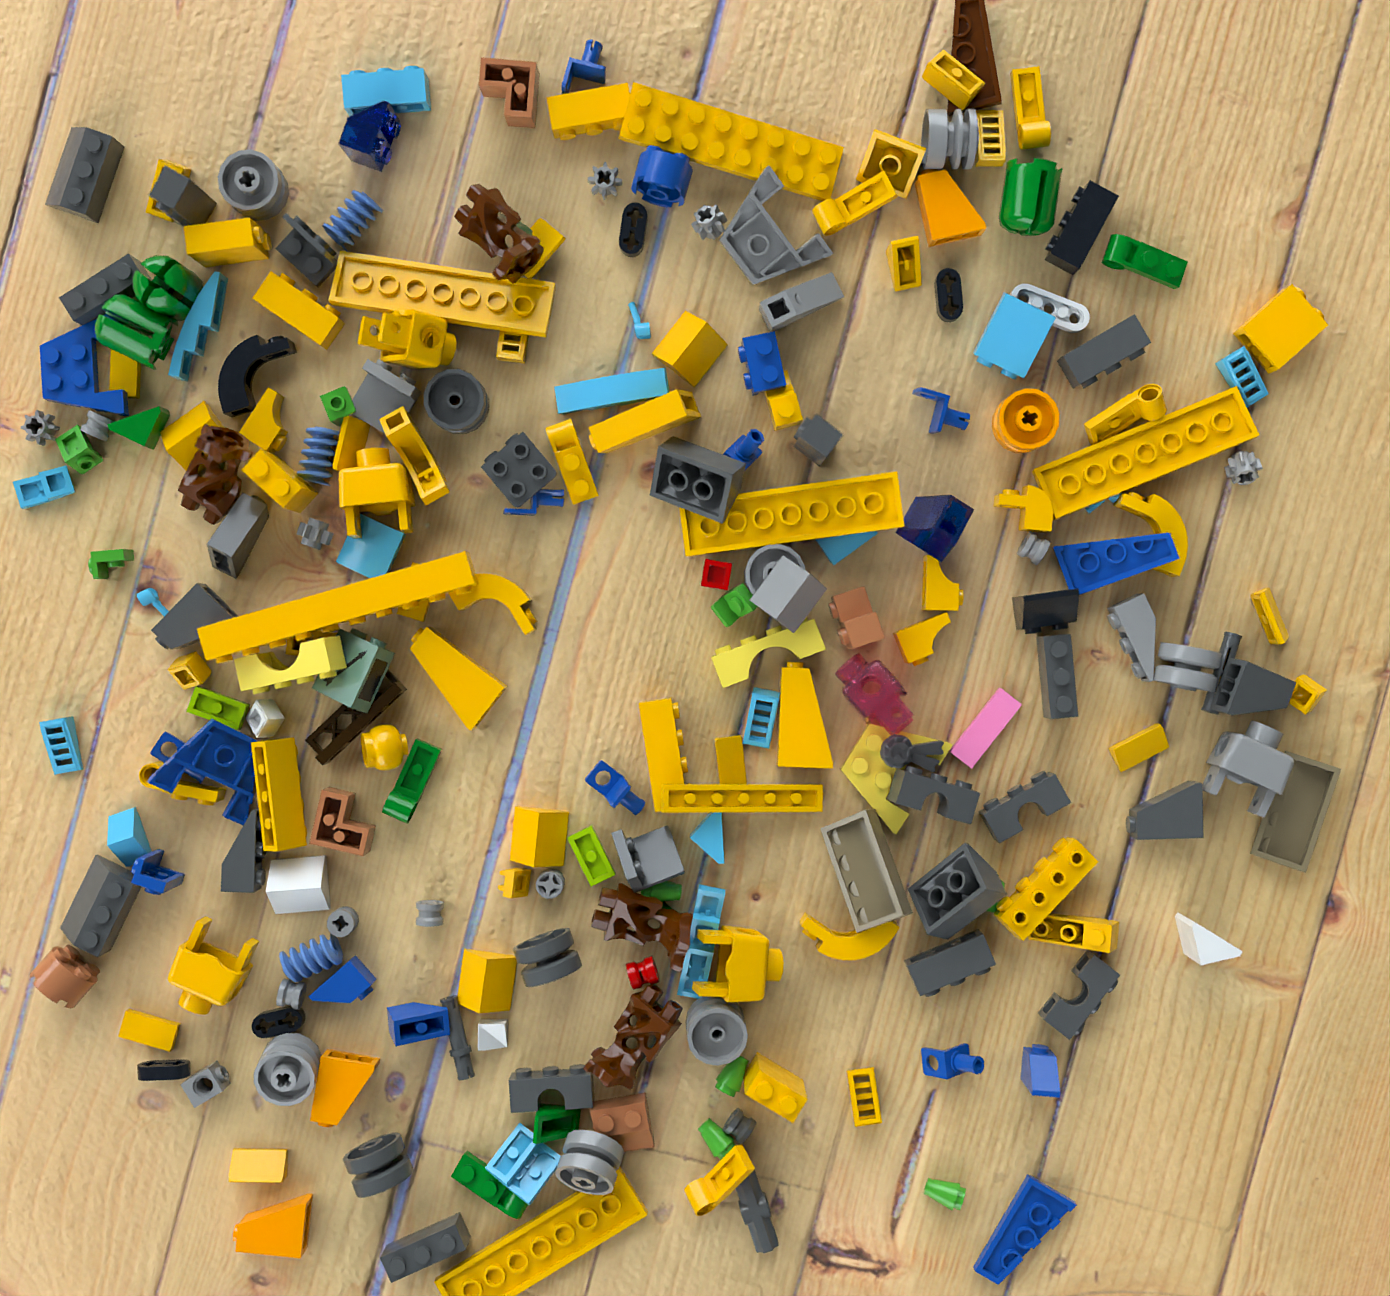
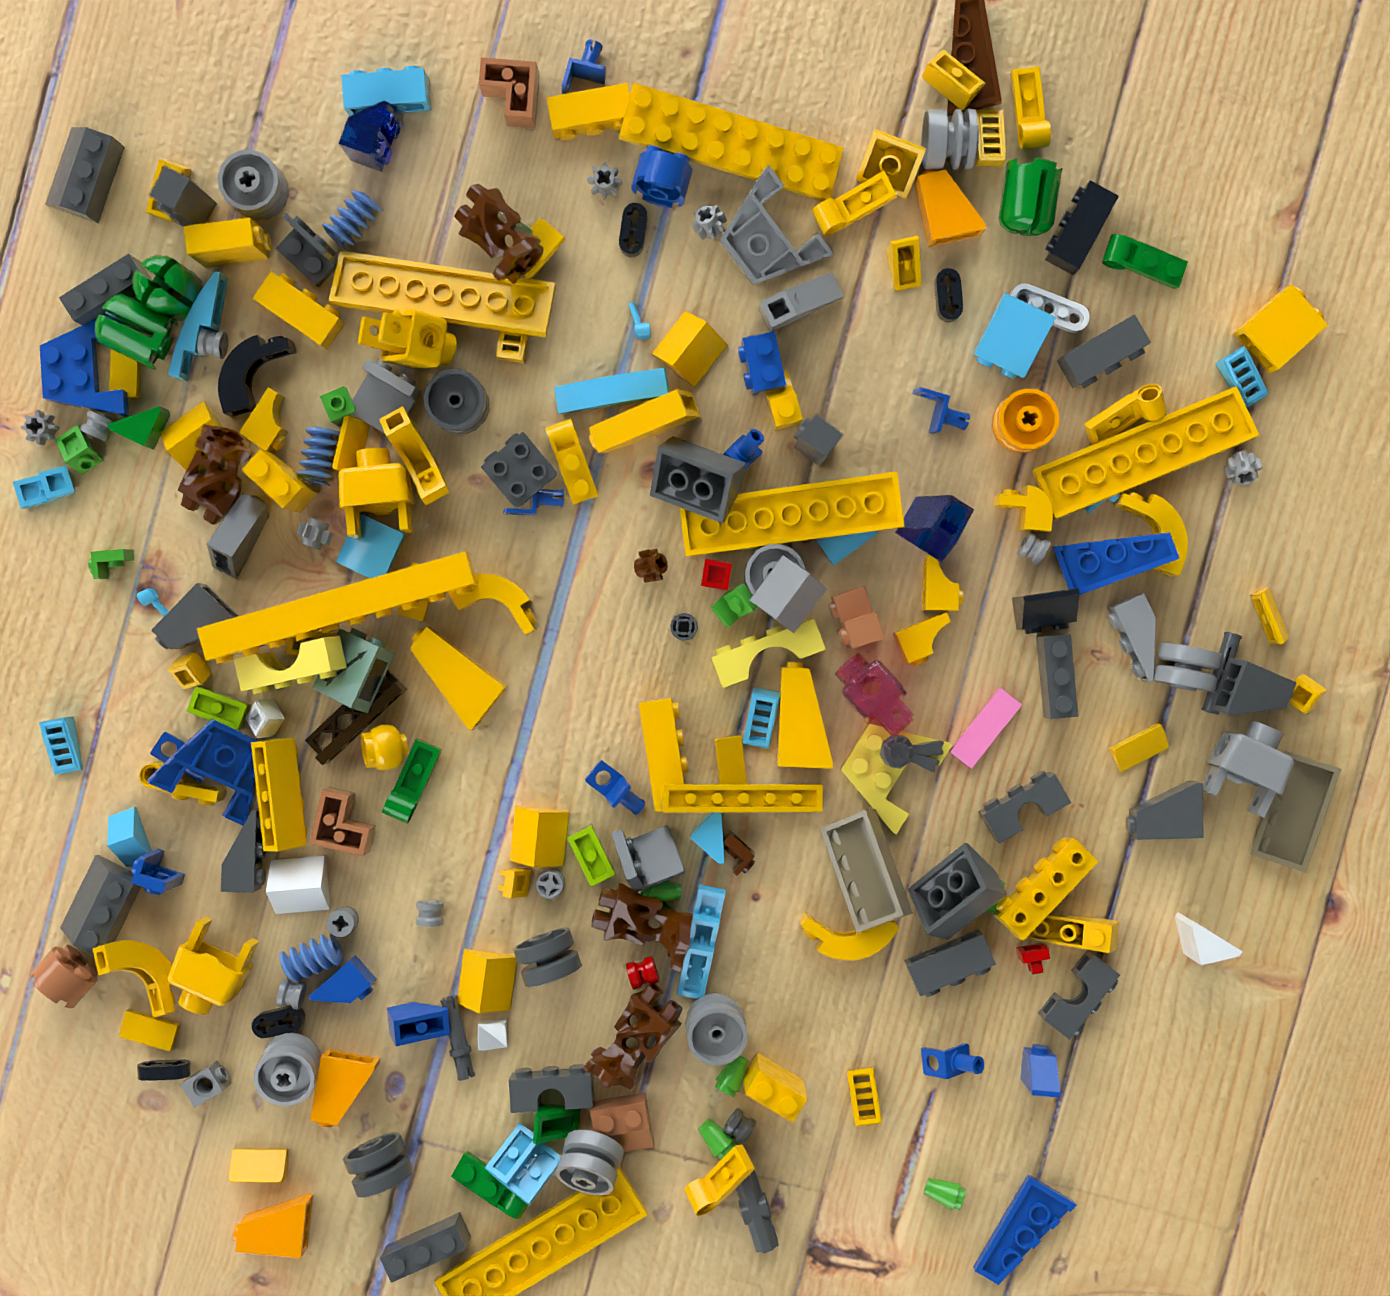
(144, 962): none -> yellow arch
(212, 343): none -> light grey wheel
(650, 565): none -> reddish brown gear
(683, 626): none -> dark grey wheel
(736, 848): none -> reddish brown bracket
(742, 964): yellow piece -> none
(955, 800): dark grey arch -> none
(1033, 956): none -> red tile

